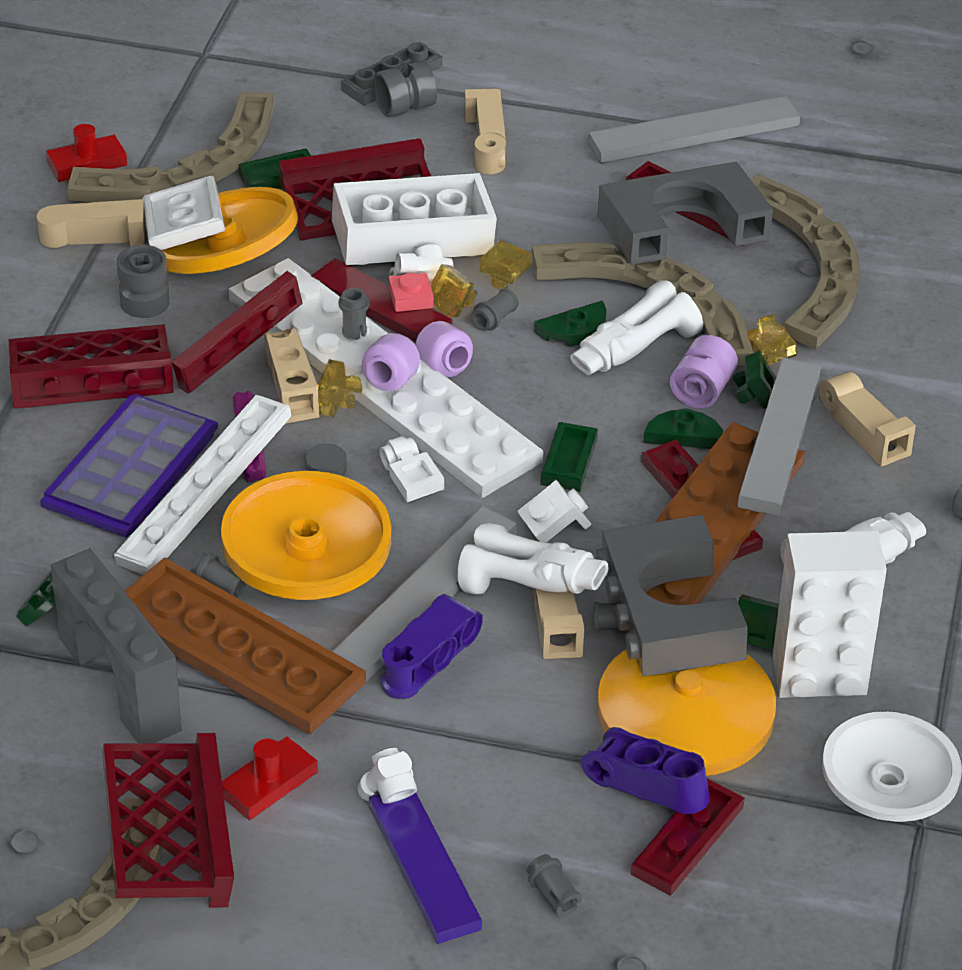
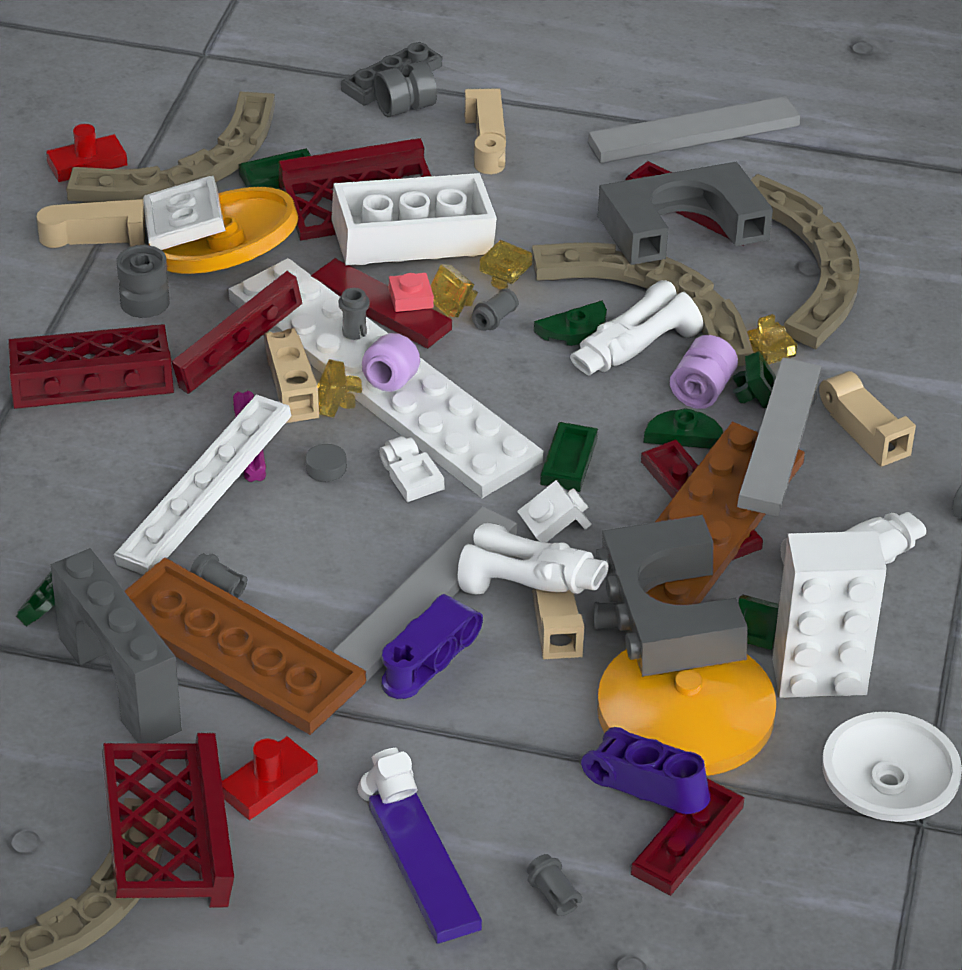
(129, 465): clear piece -> none
(306, 535): light orange dish -> none
(423, 260): white plate -> none
(444, 348): lavender head -> none

